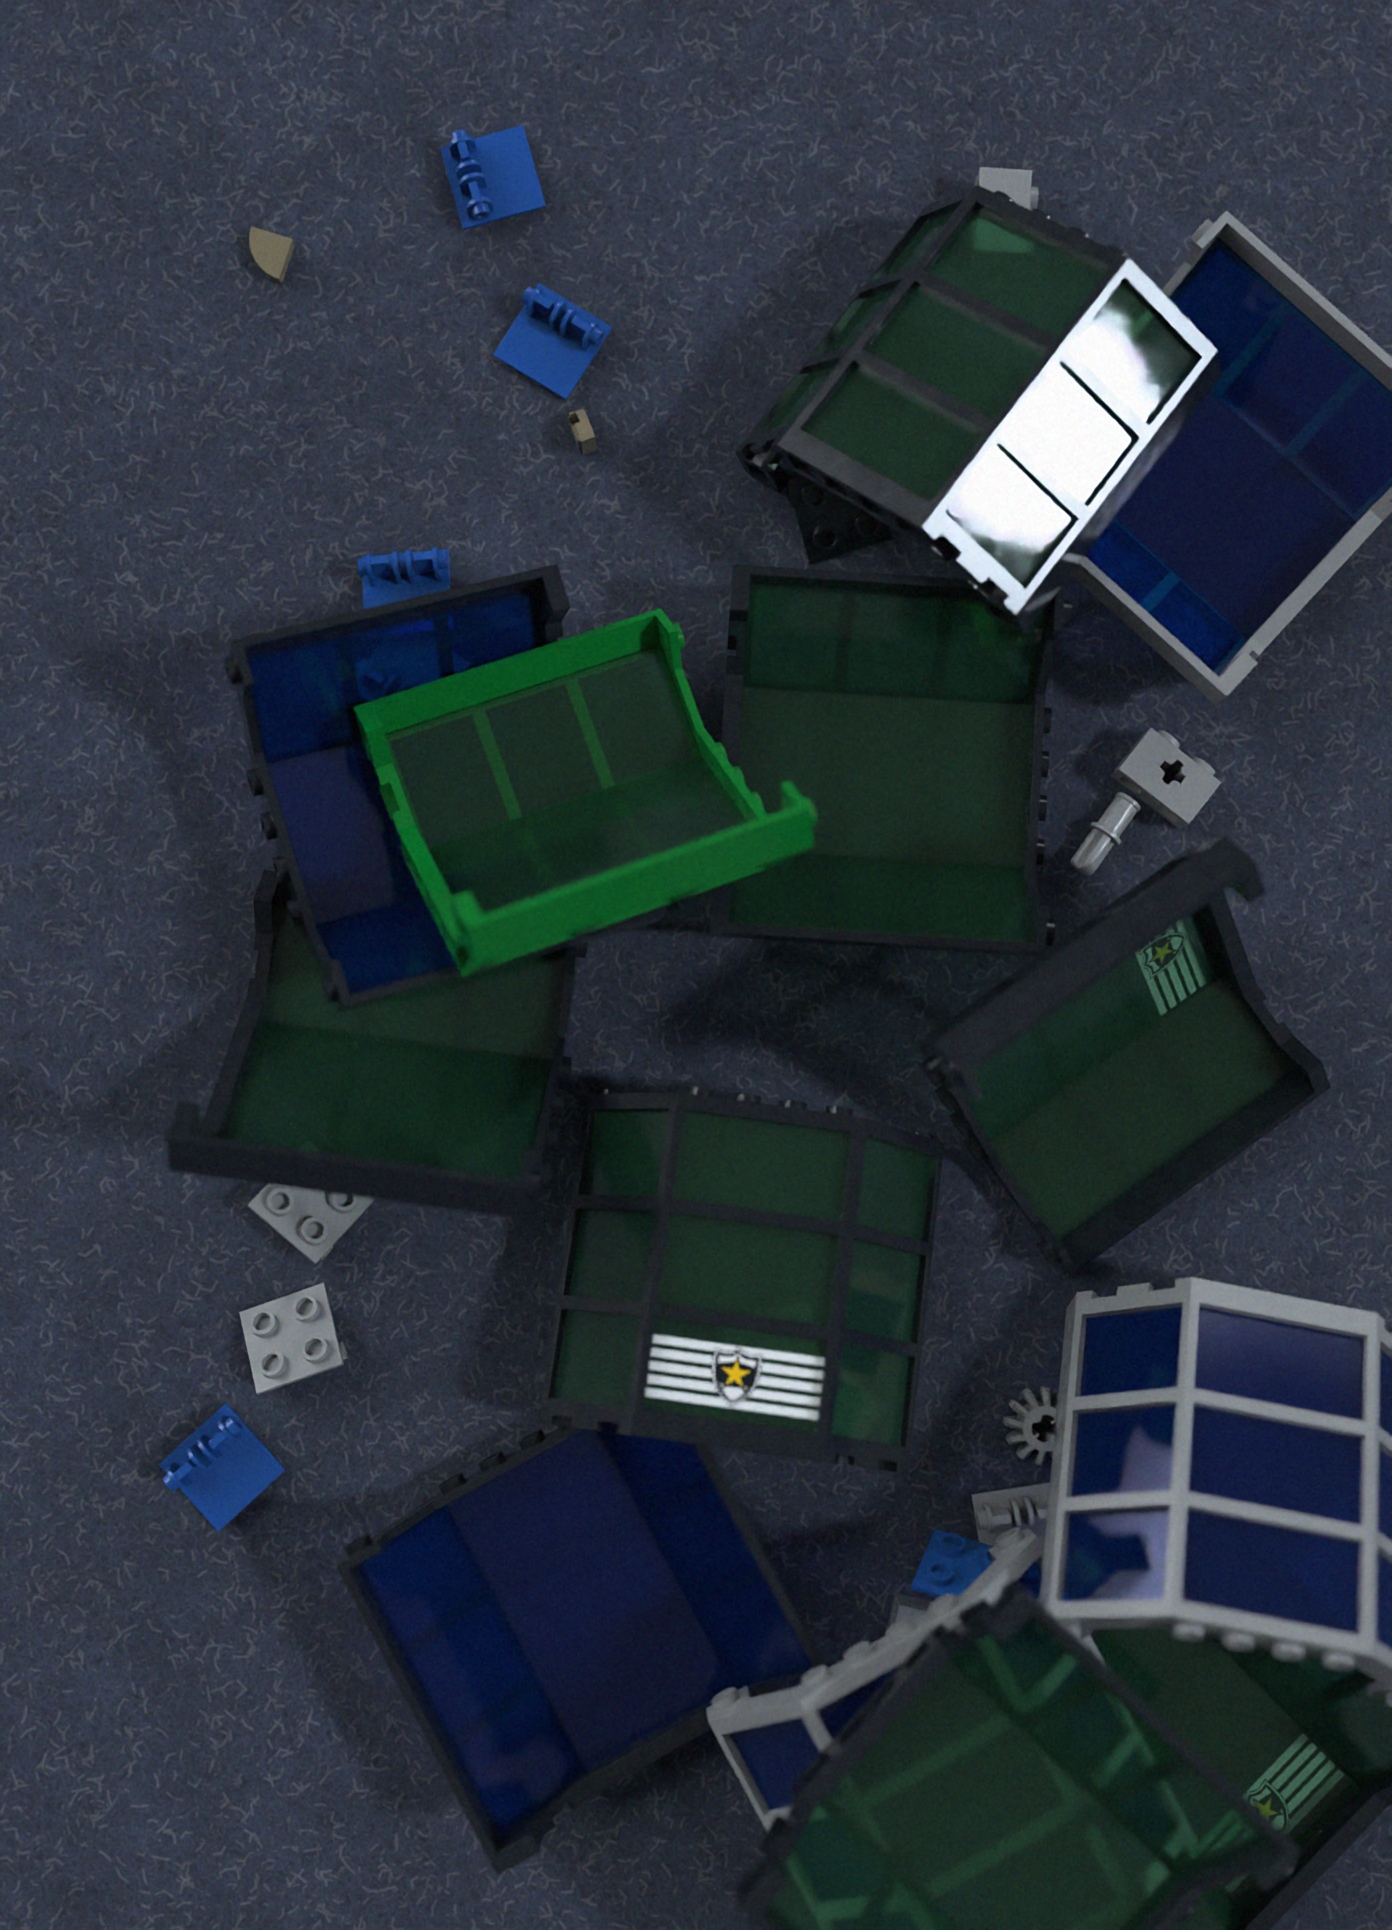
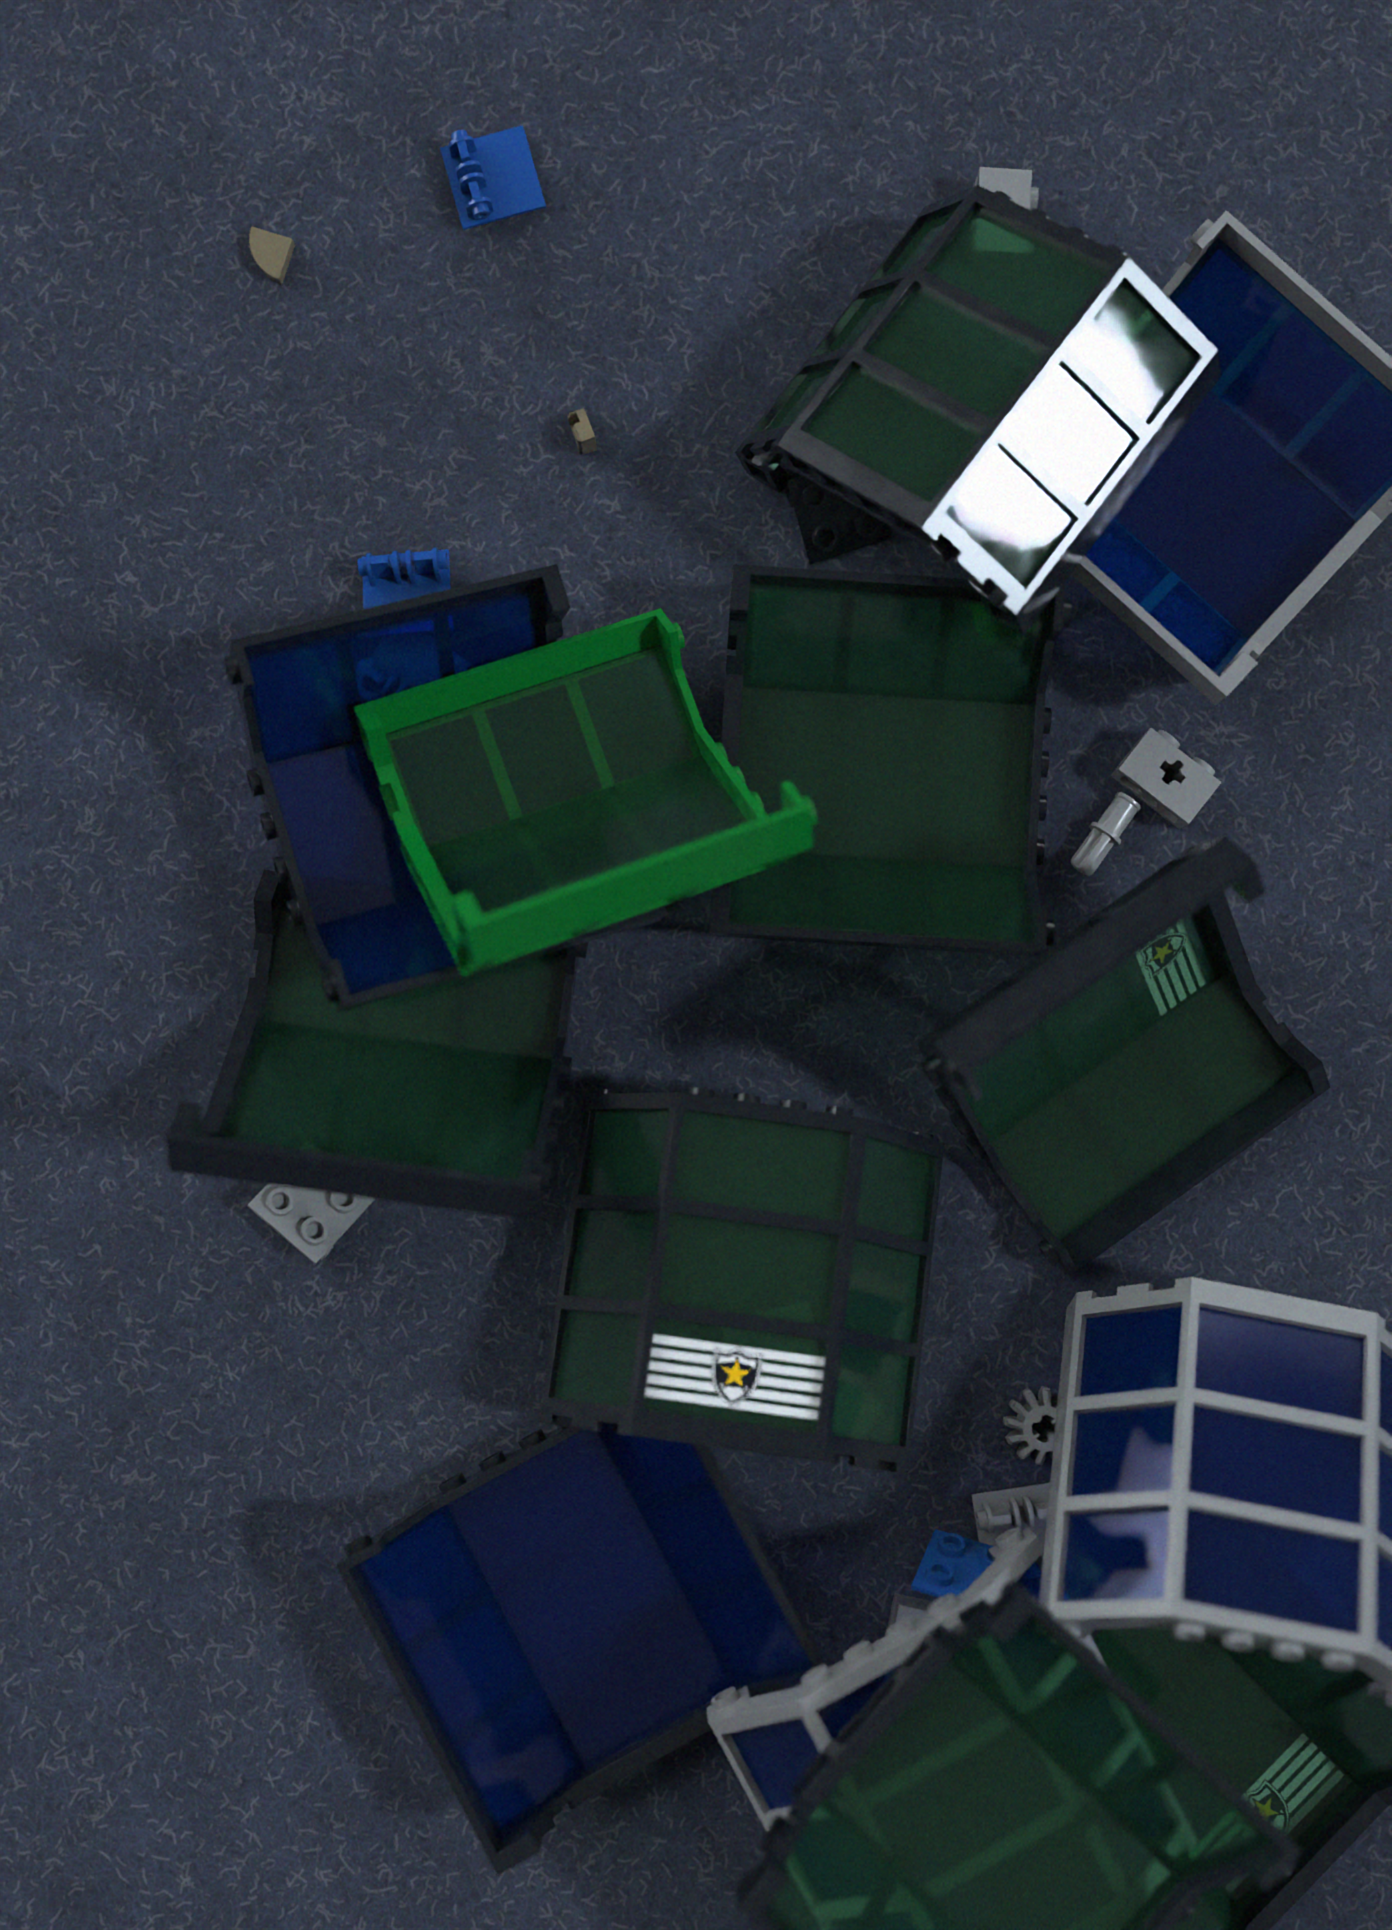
(221, 1467): blue hinge -> none
(291, 1338): light grey hinge -> none
(552, 341): blue hinge -> none

